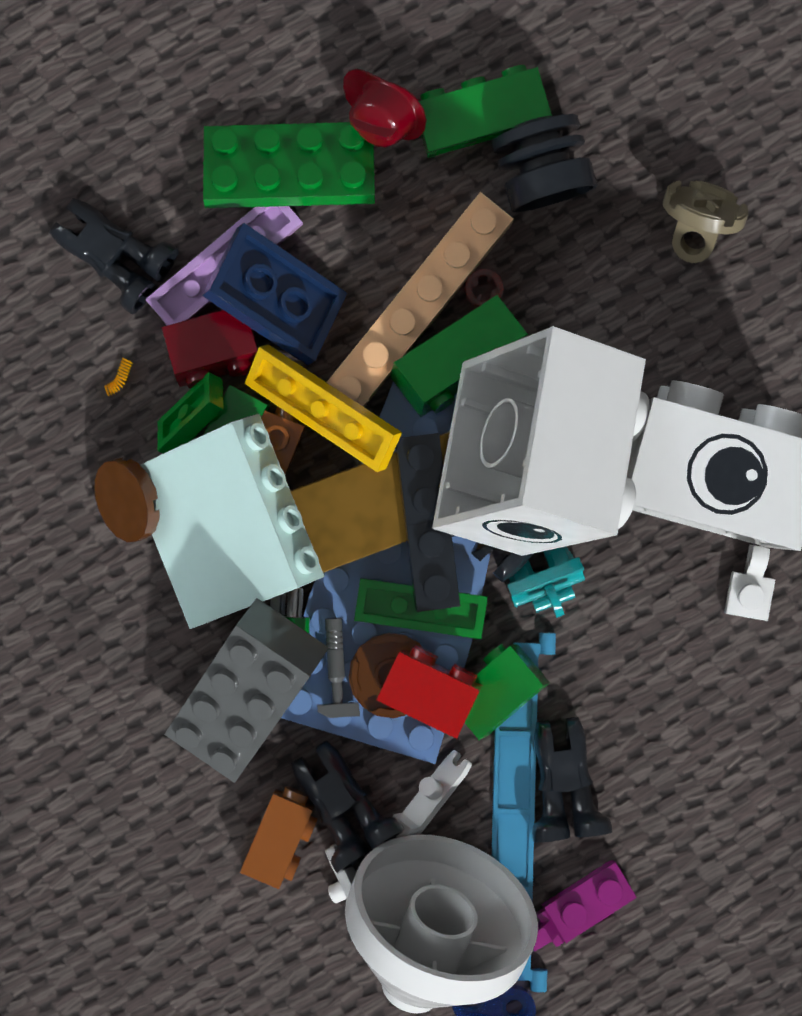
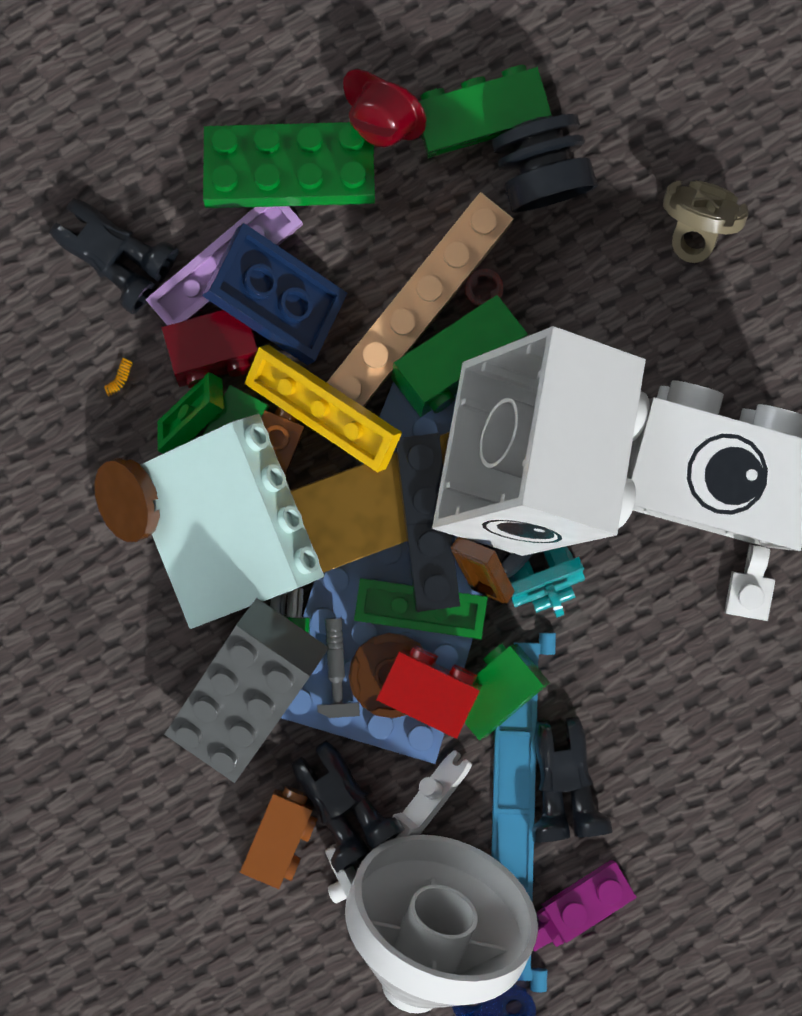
(482, 569): none -> reddish brown tile

